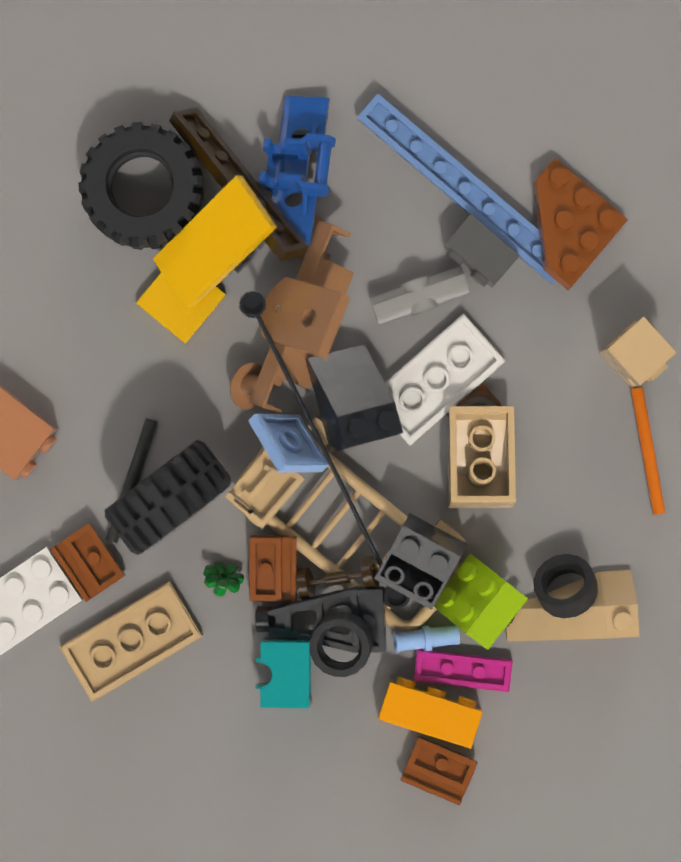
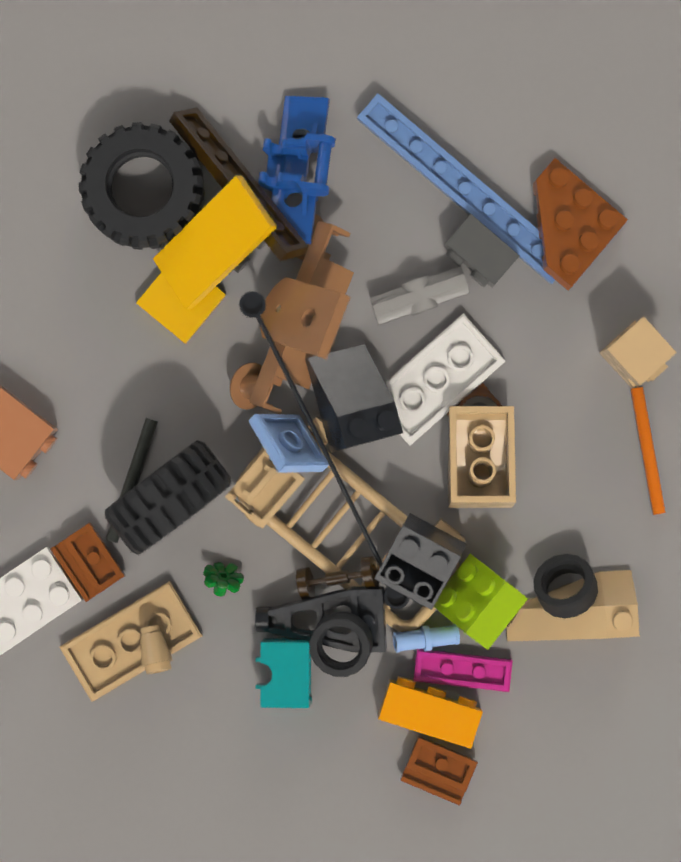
(154, 650): none -> tan cone
(272, 568): dark orange plate -> none

